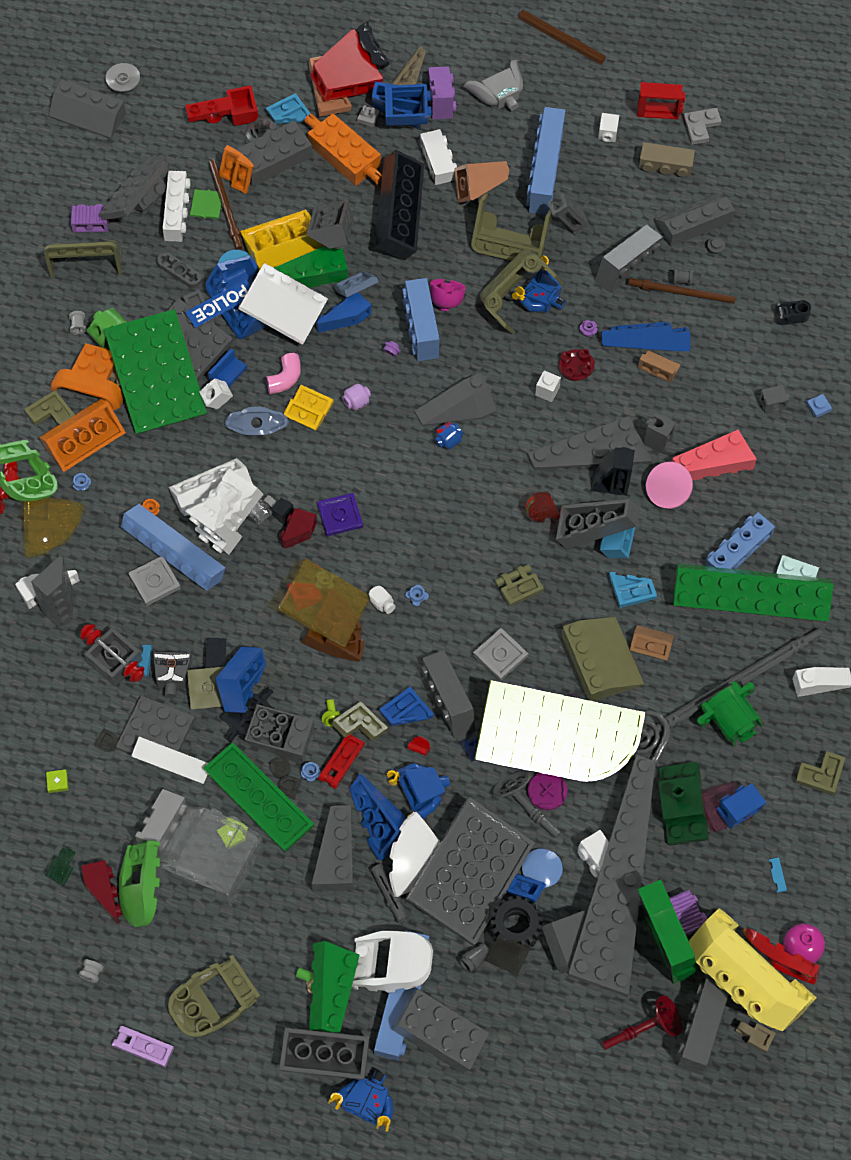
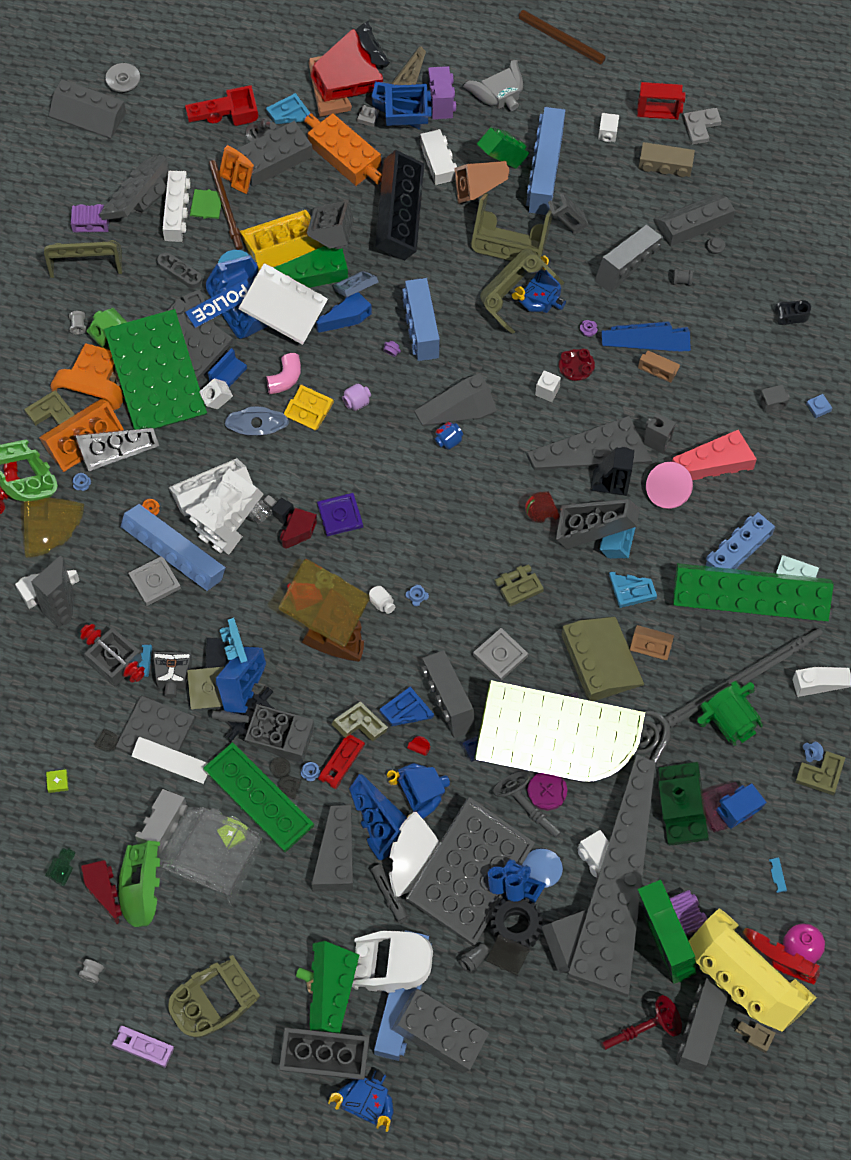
(111, 446): none -> wedge
(230, 716): none -> dark grey animal
(232, 635): none -> medium azure plate
(331, 714): lime plate -> none
(446, 294): dark pink cylinder -> none
(503, 147): none -> green wedge
(509, 880): none -> blue piece
(646, 284): reddish brown bar -> none
(817, 751): none -> medium blue plate

